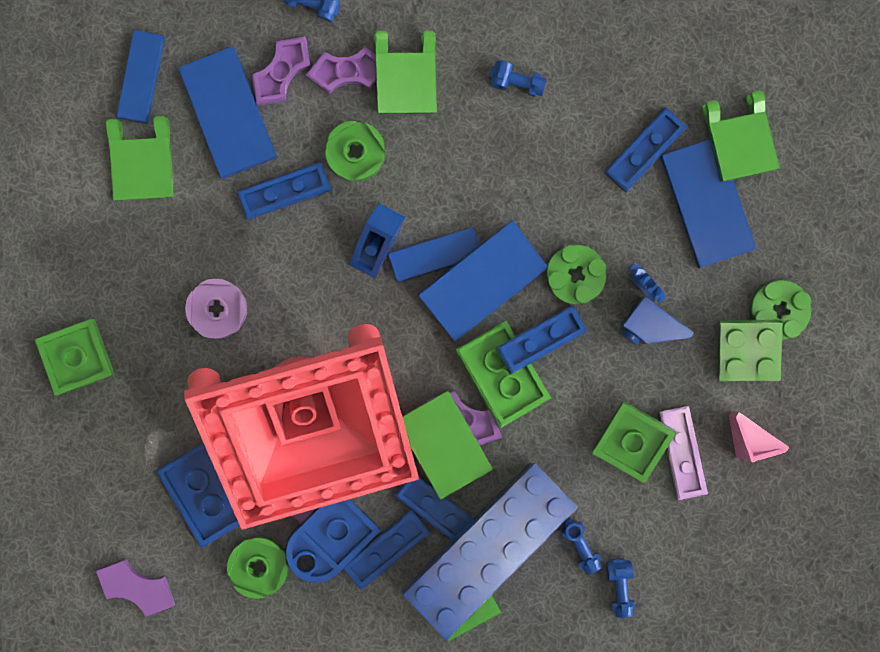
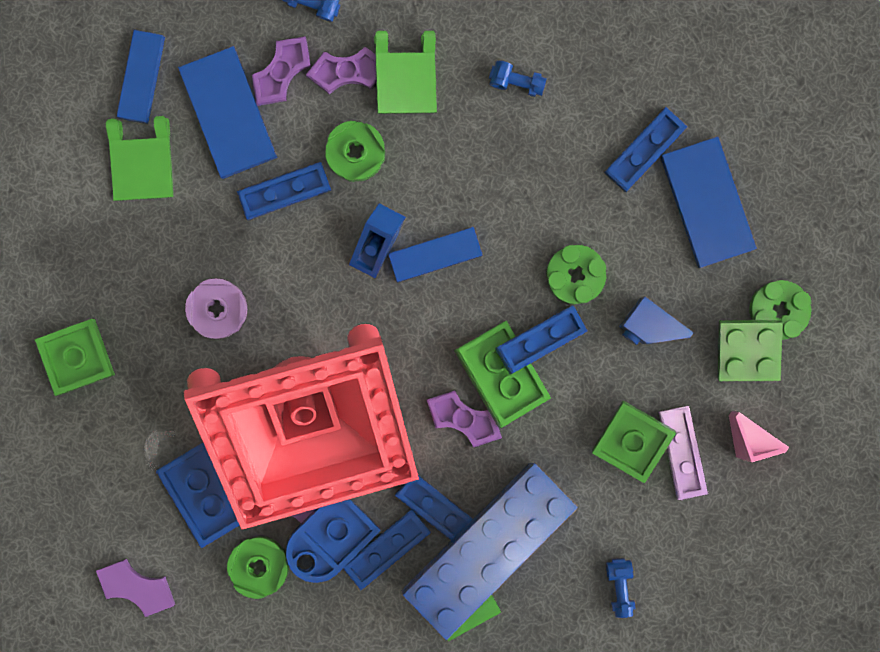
(445, 445): bright green tile -> none
(483, 280): blue tile -> none
(574, 532): blue bar -> none
(646, 283): blue gear -> none
(741, 143): bright green flag -> none

